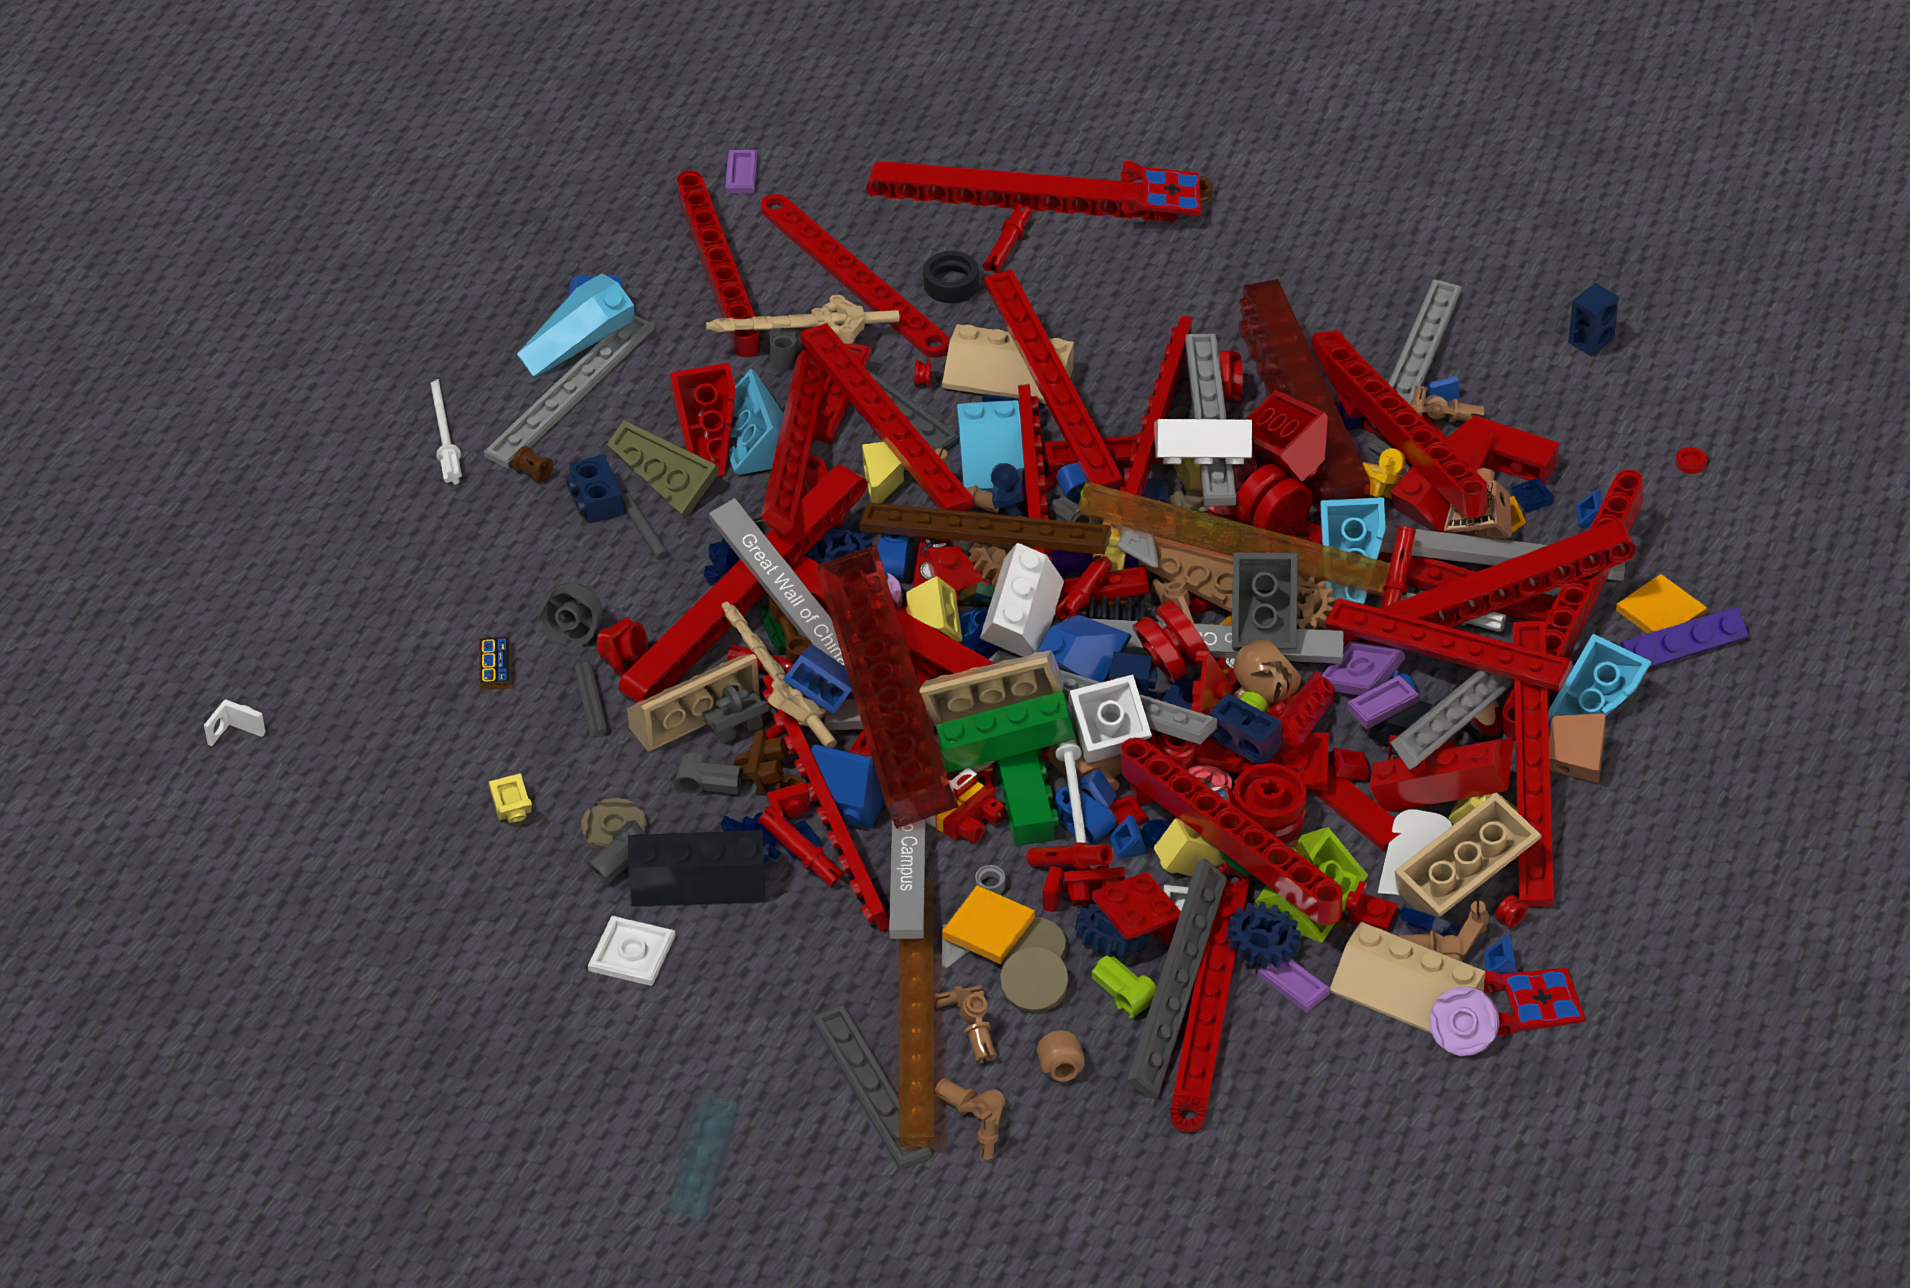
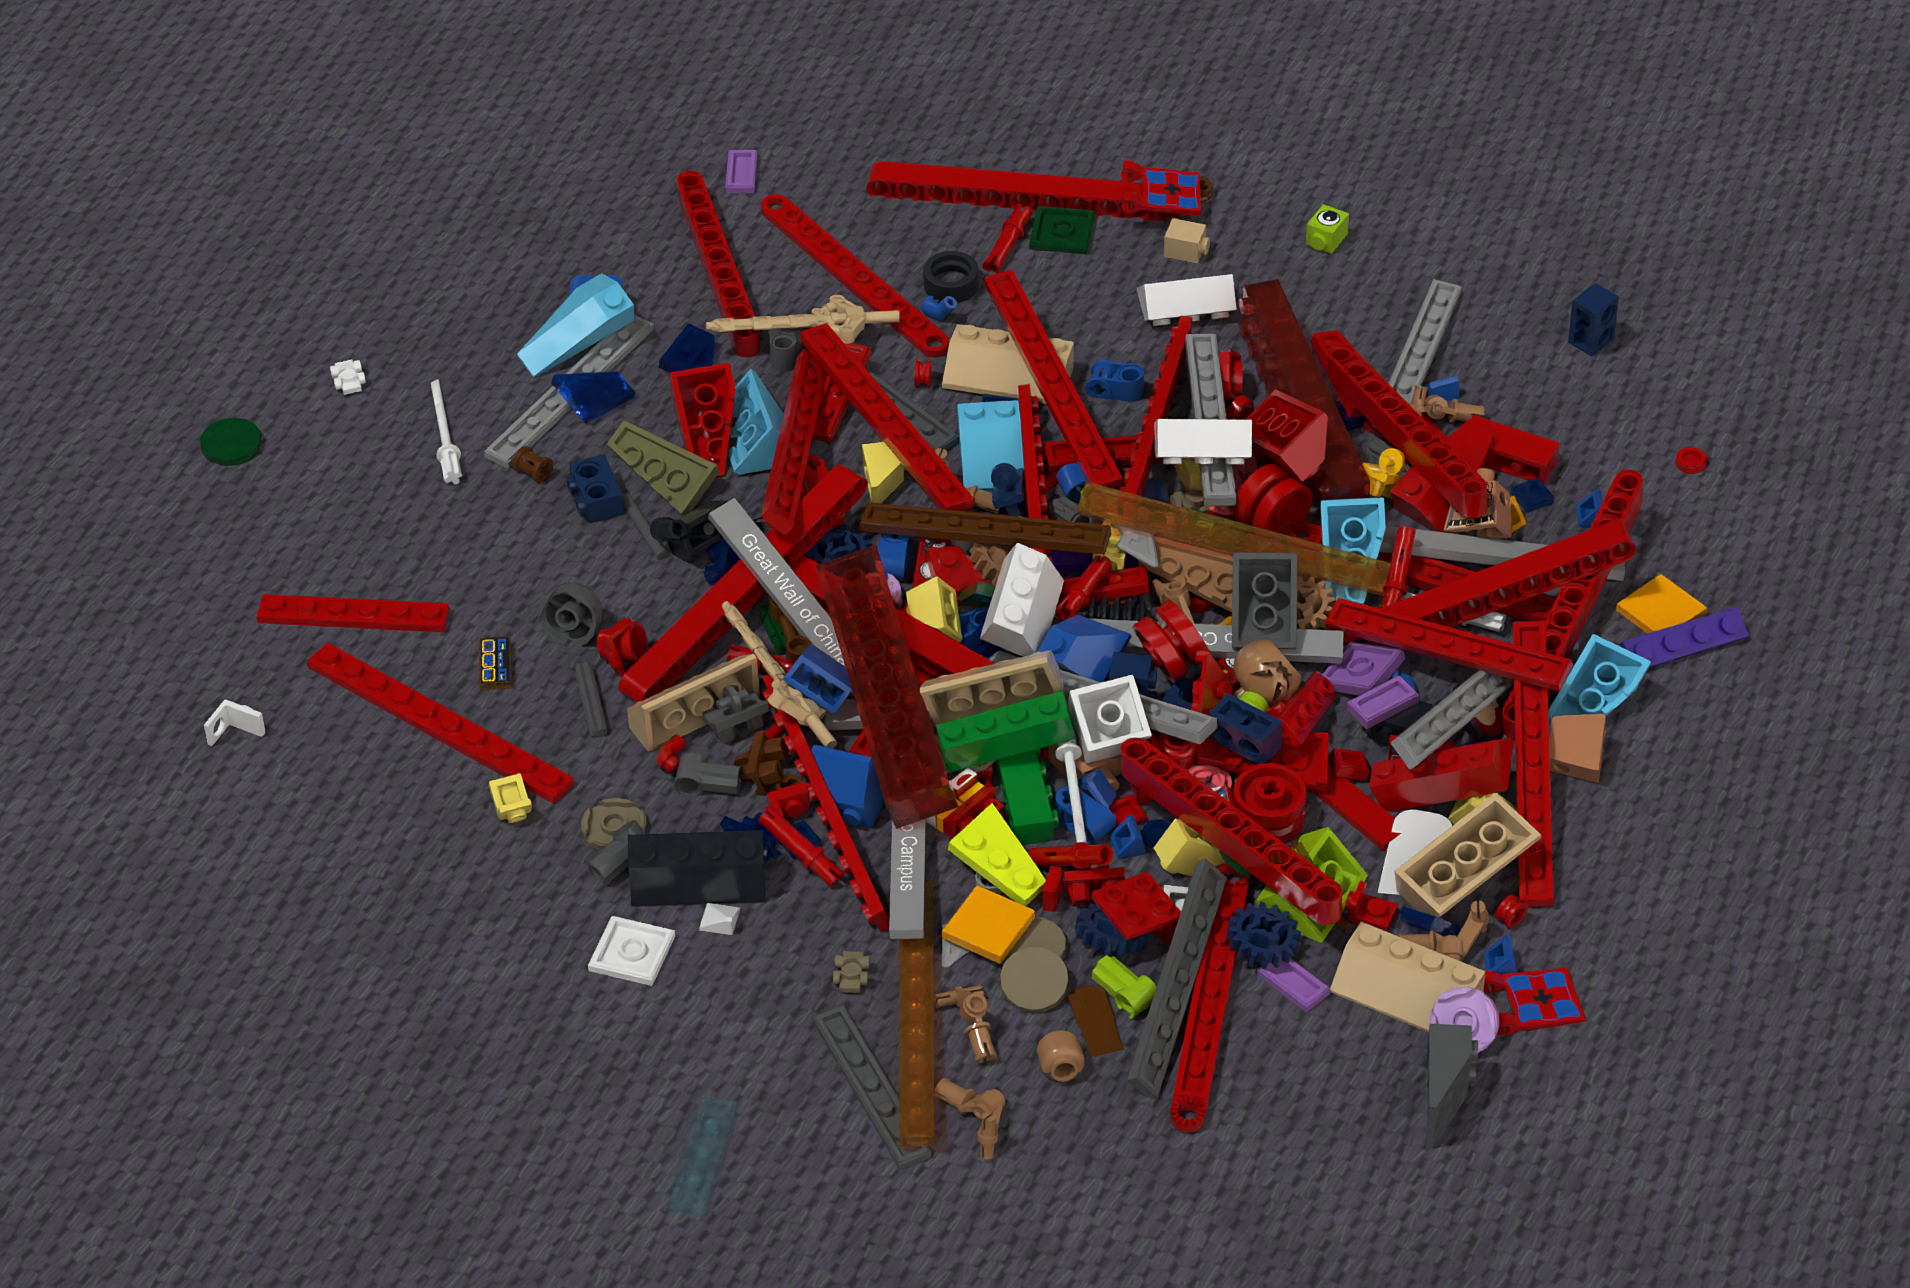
(230, 441): none -> dark green tile
(347, 376): none -> white piece
(353, 613): none -> red plate
(440, 722): none -> red plate
(593, 393): none -> clear blue wing
(667, 753): none -> red arm
(689, 350): none -> clear blue wing
(689, 533): none -> black hinge
(719, 918): none -> white slope
(851, 973): none -> dark tan piece
(937, 309): none -> blue arm
(998, 856): none -> neon yellow wing
(1062, 230): none -> dark green tile
(1095, 1020): none -> reddish brown piece
(1118, 381): none -> blue piece
(1186, 241): none -> tan brick
(1187, 298): none -> white slope
(1239, 408): none -> red tile
(1327, 229): none -> lime brick
(1447, 1075): none -> dark grey slope

